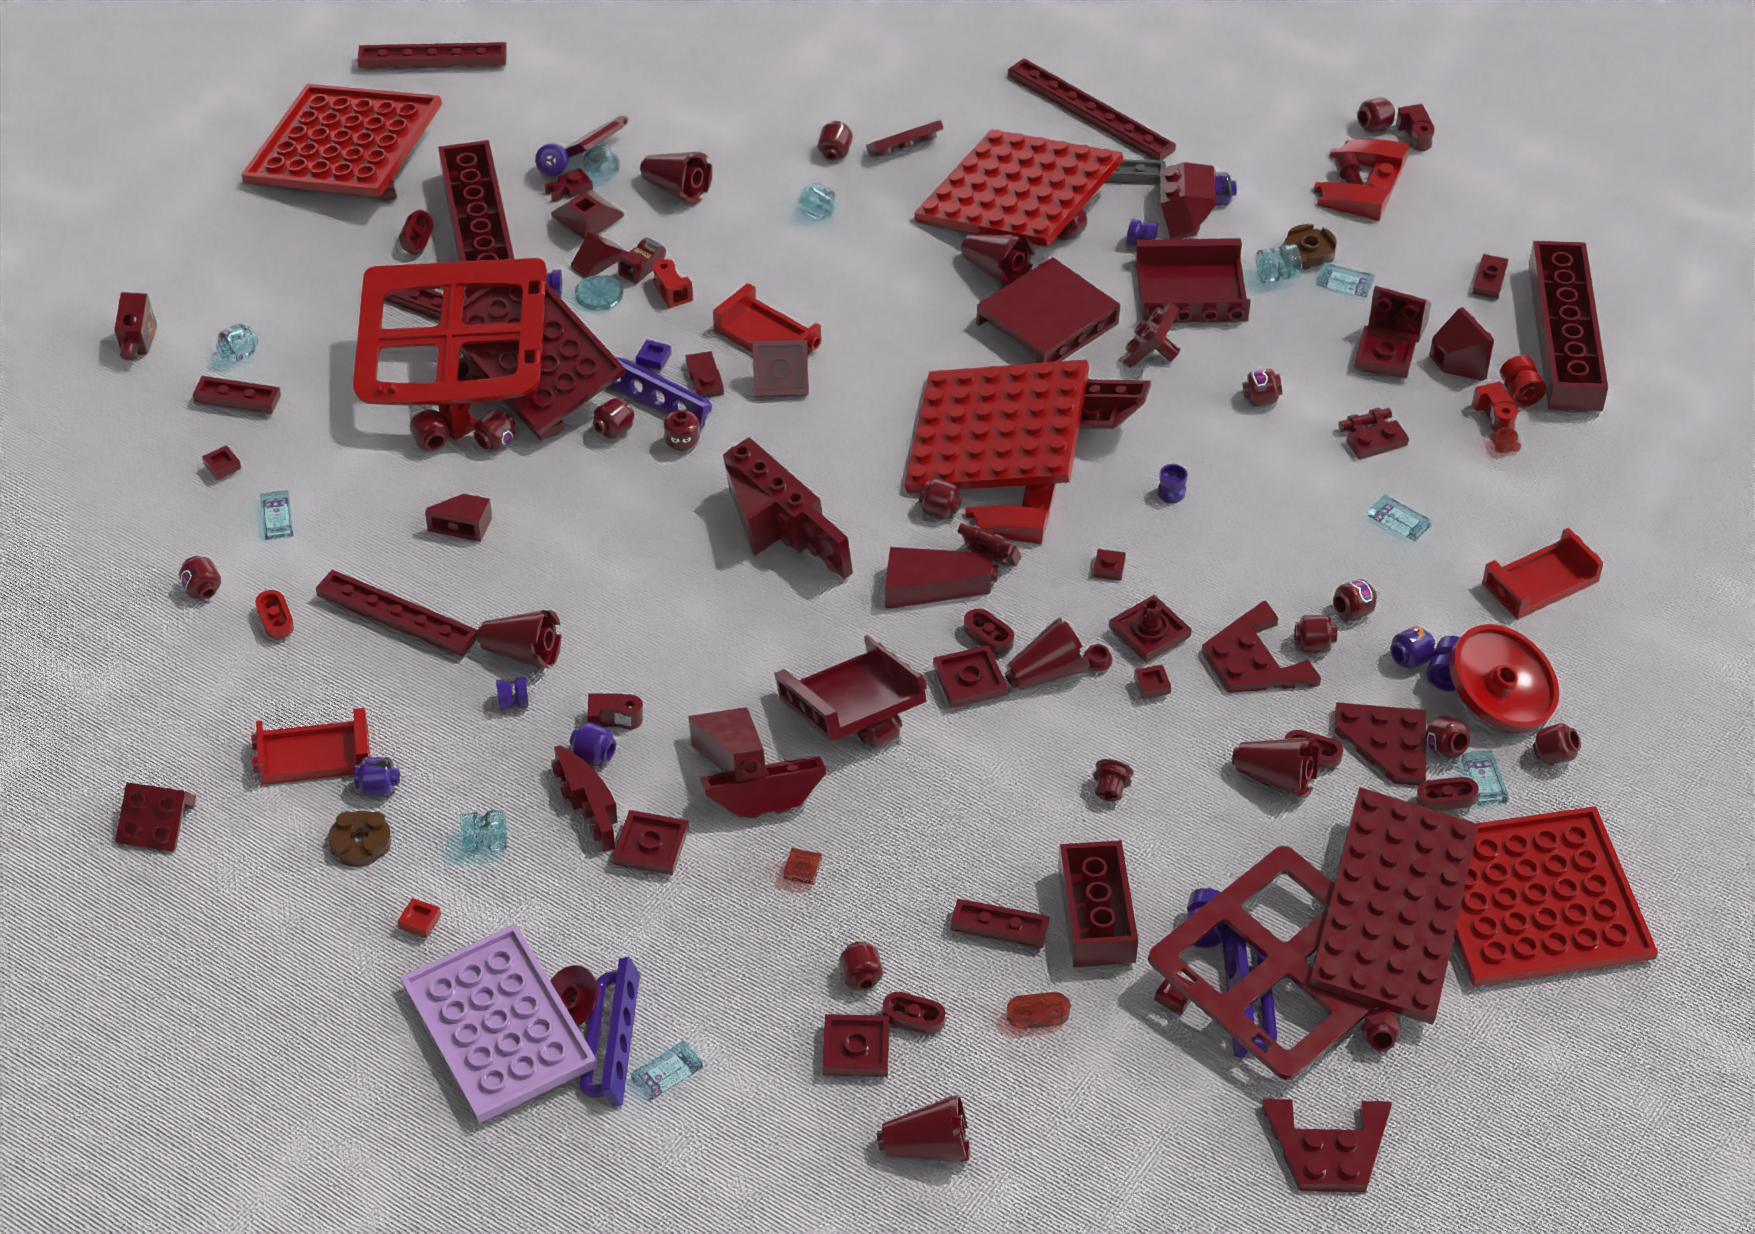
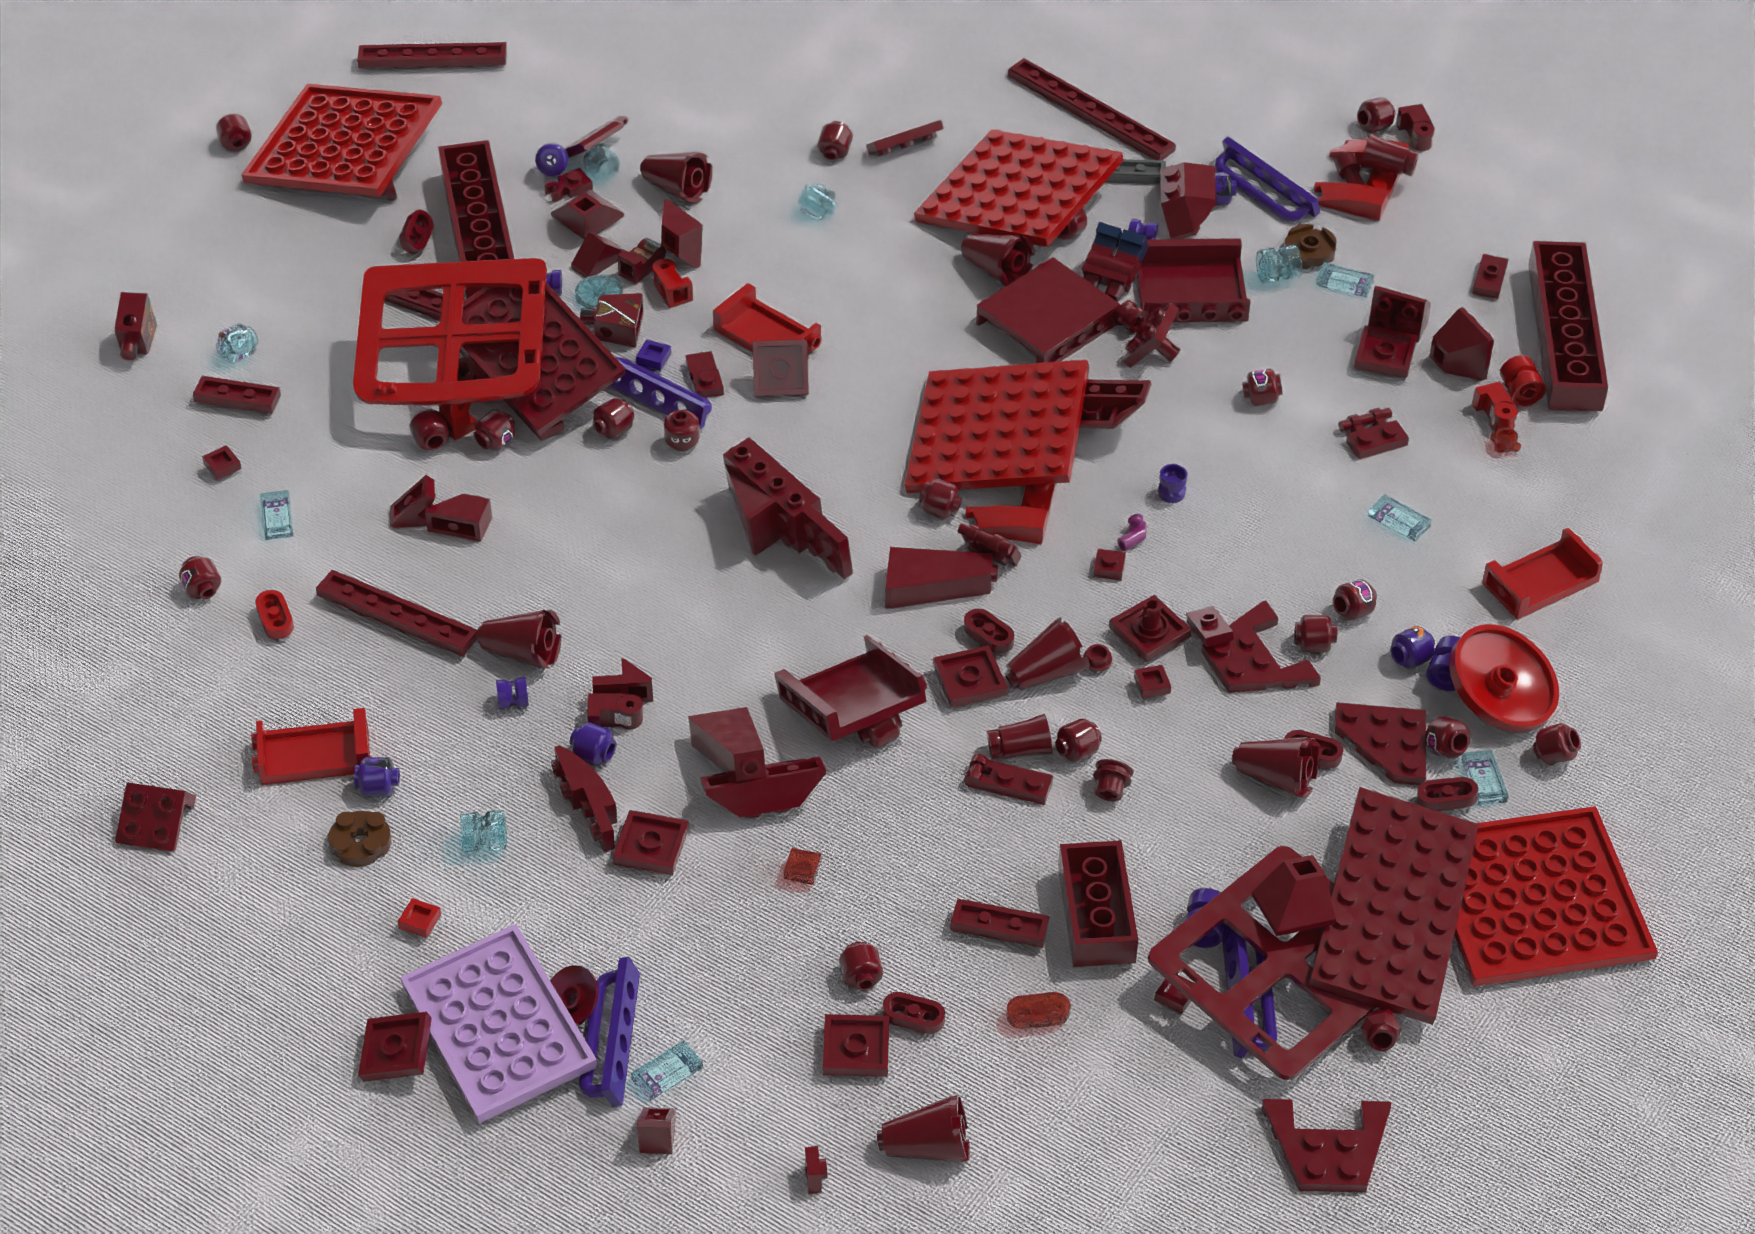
(233, 132): none -> dark red head
(395, 1046): none -> dark red plate
(411, 506): none -> dark red slope
(616, 318): none -> dark red torso
(631, 681): none -> dark red slope
(656, 1130): none -> dark red slope
(681, 234): none -> dark red slope
(815, 1169): none -> dark red plate
(1008, 780): none -> dark red plate
(1021, 739): none -> dark red plant
(1078, 740): none -> dark red head
(1114, 259): none -> dark red hips
(1129, 315): none -> dark red wheel
(1136, 532): none -> magenta arm
(1209, 626): none -> dark red plate
(1286, 187): none -> dark purple piece
(1295, 897): none -> dark red slope
(1388, 156): none -> dark red plant

